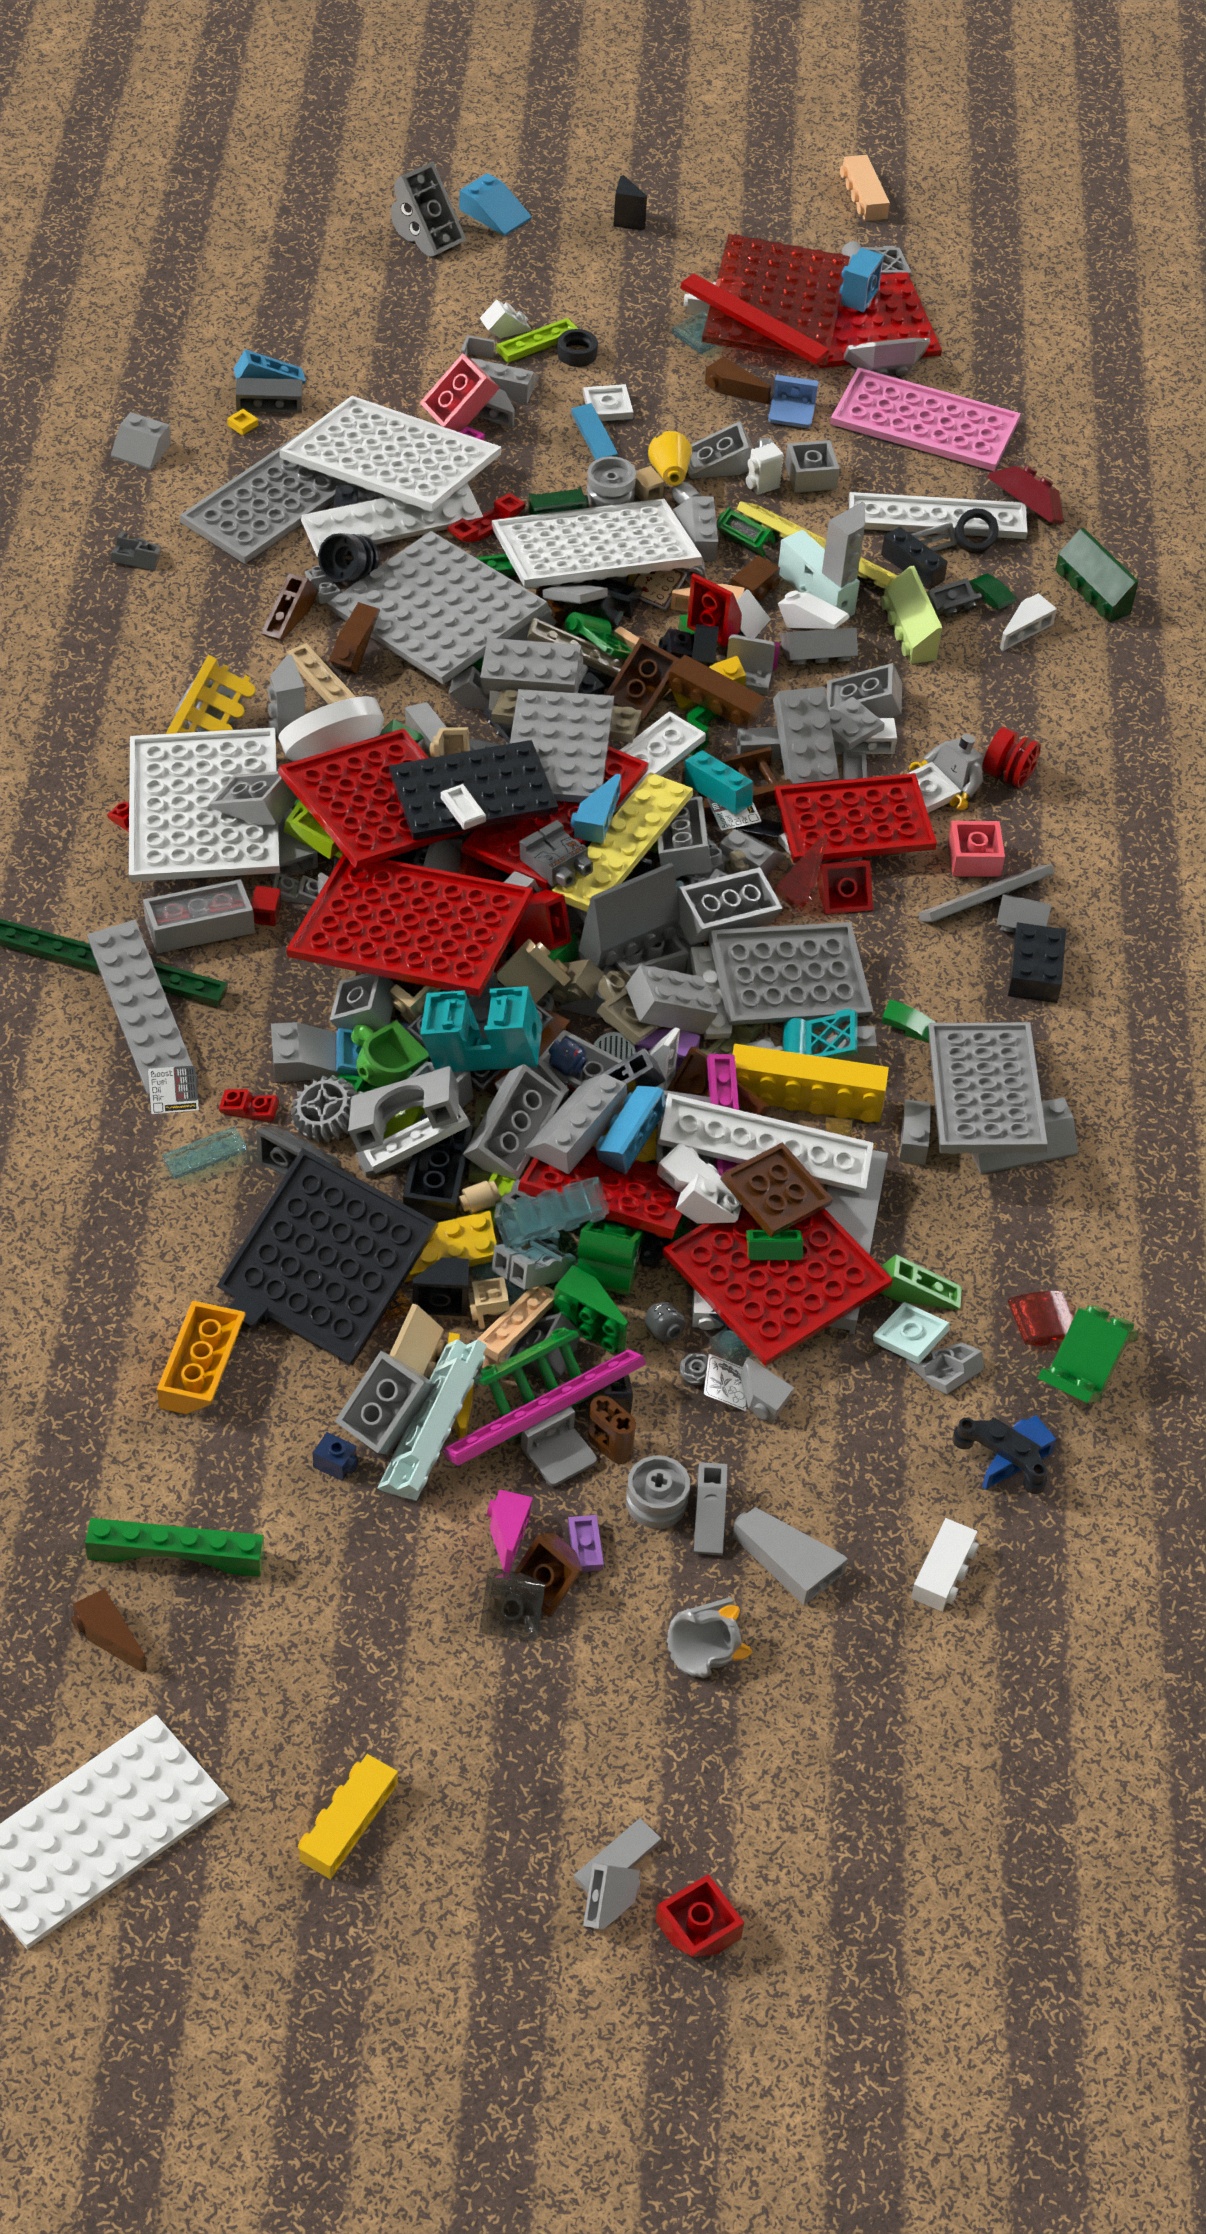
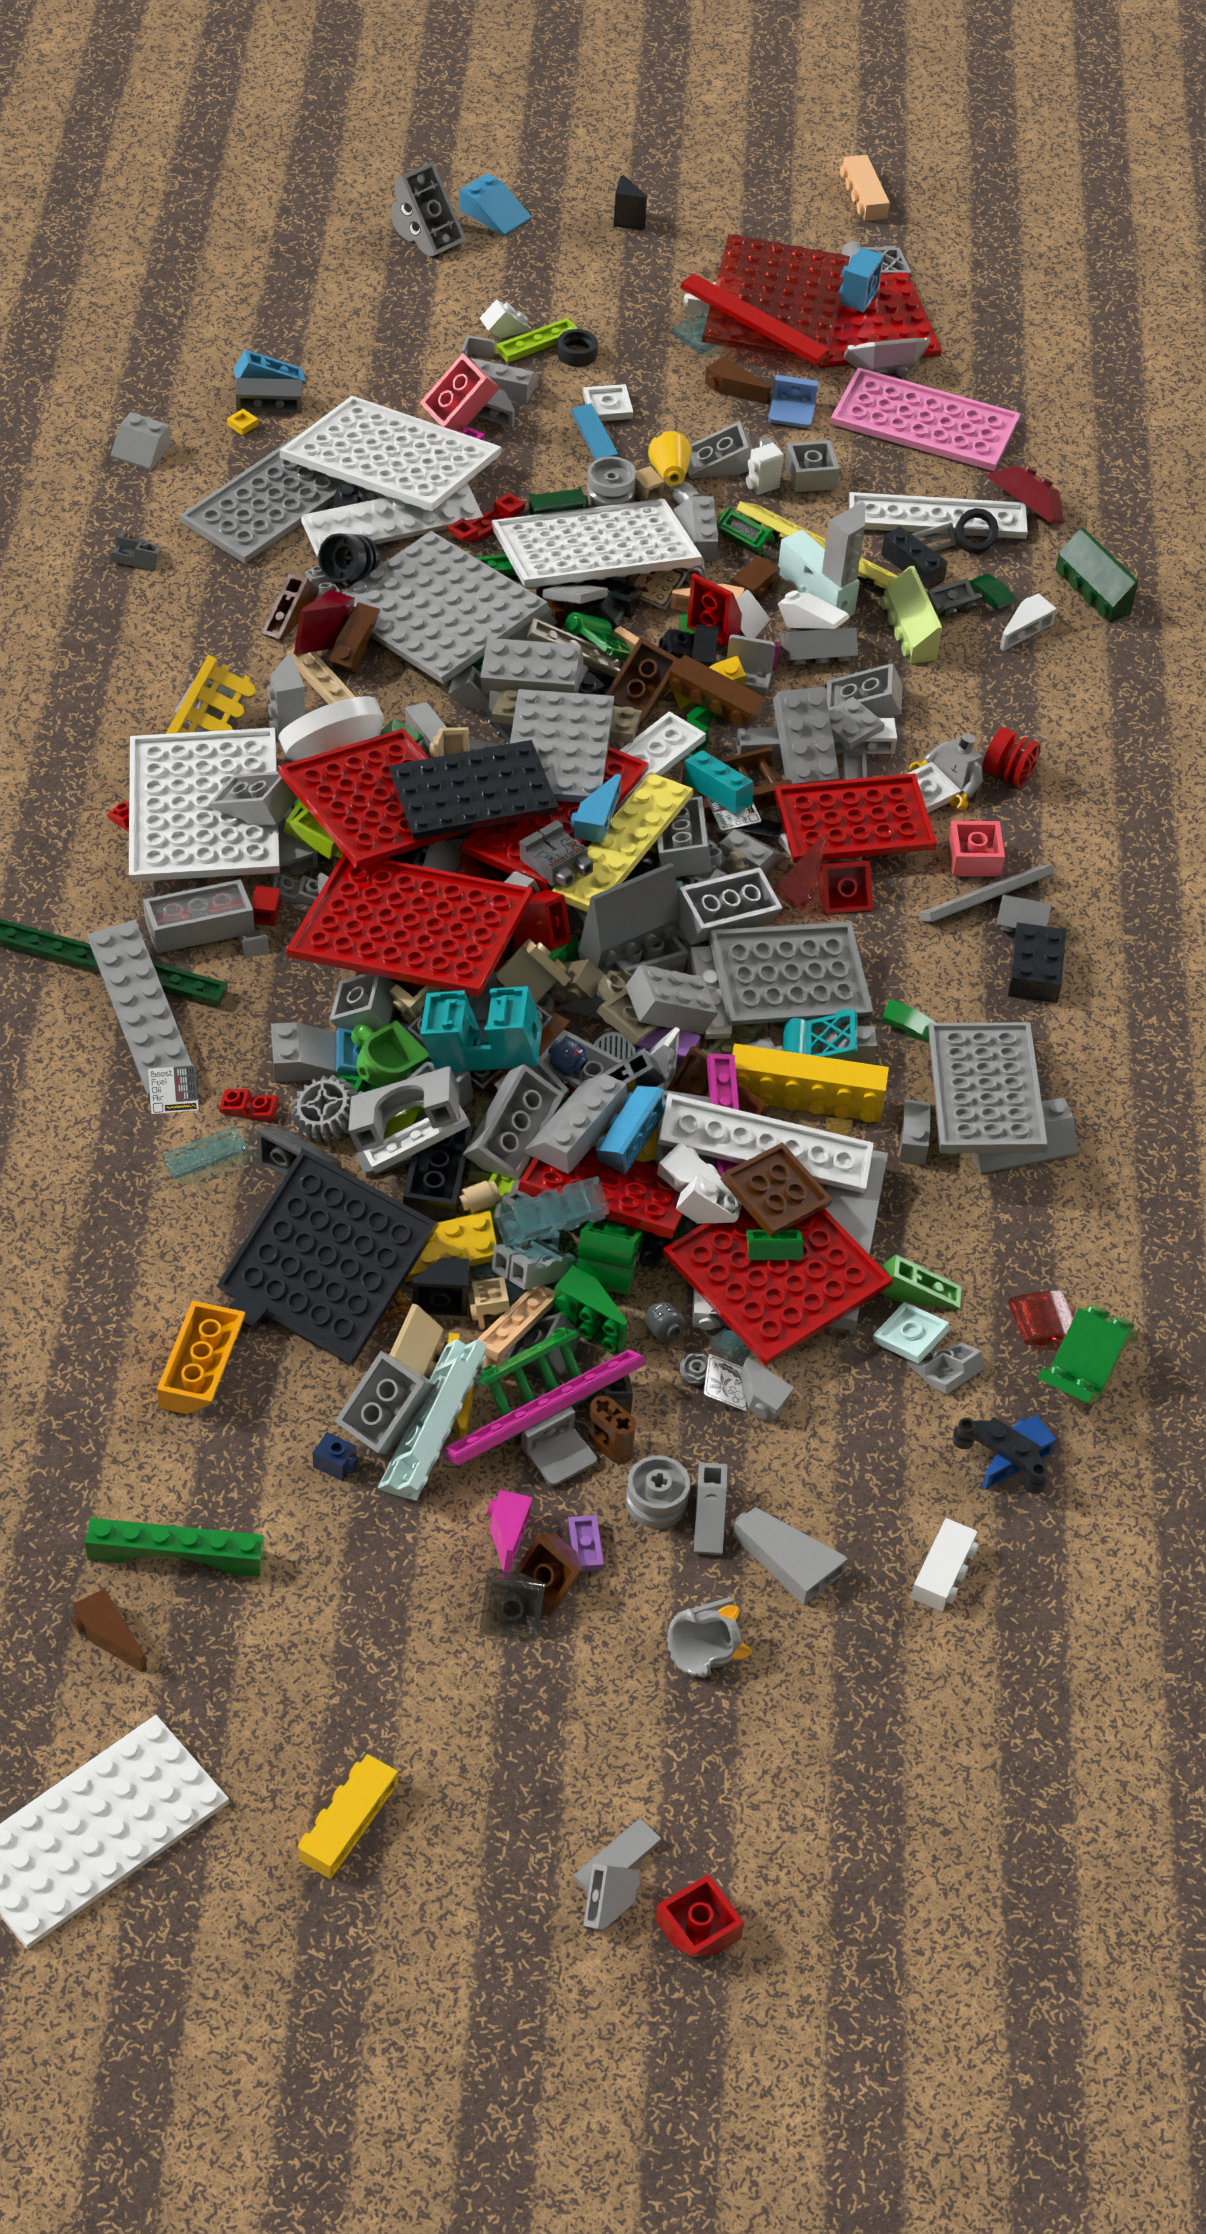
(255, 944): none -> light grey slope
(322, 622): none -> dark red slope
(463, 806): white tile -> none

